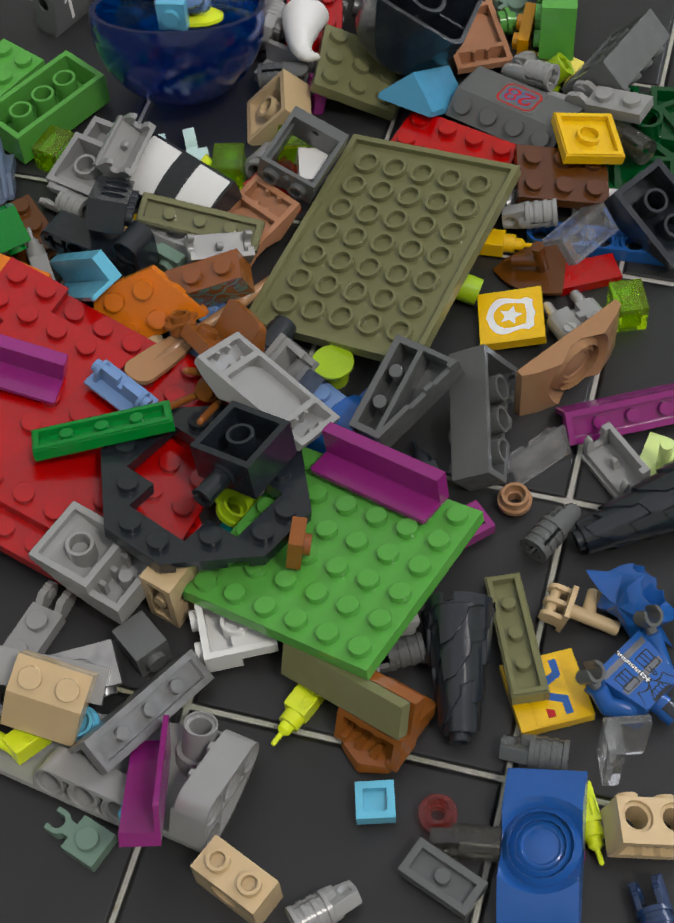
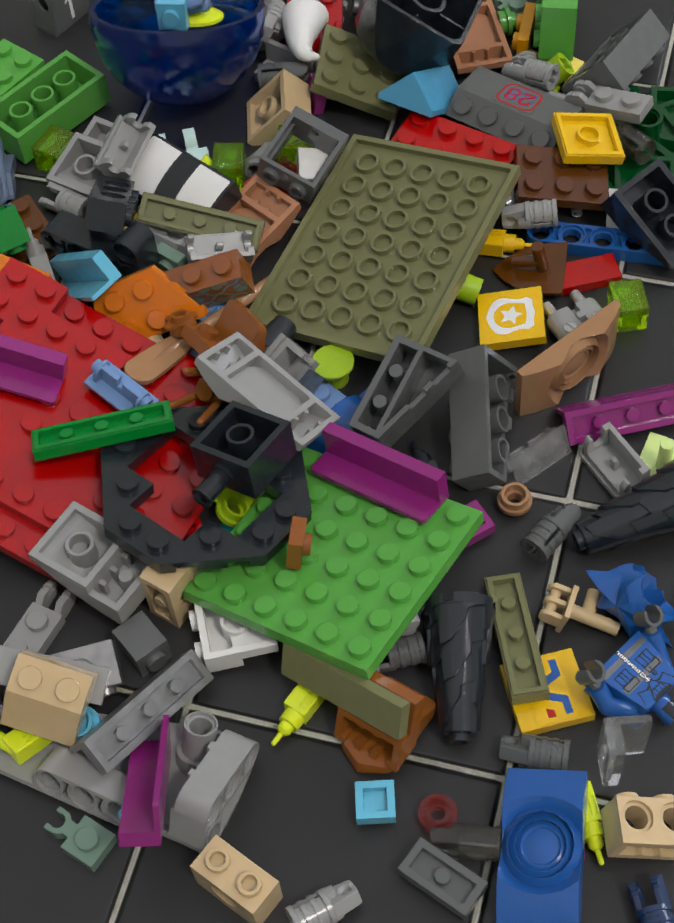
(582, 233): clear panel -> none

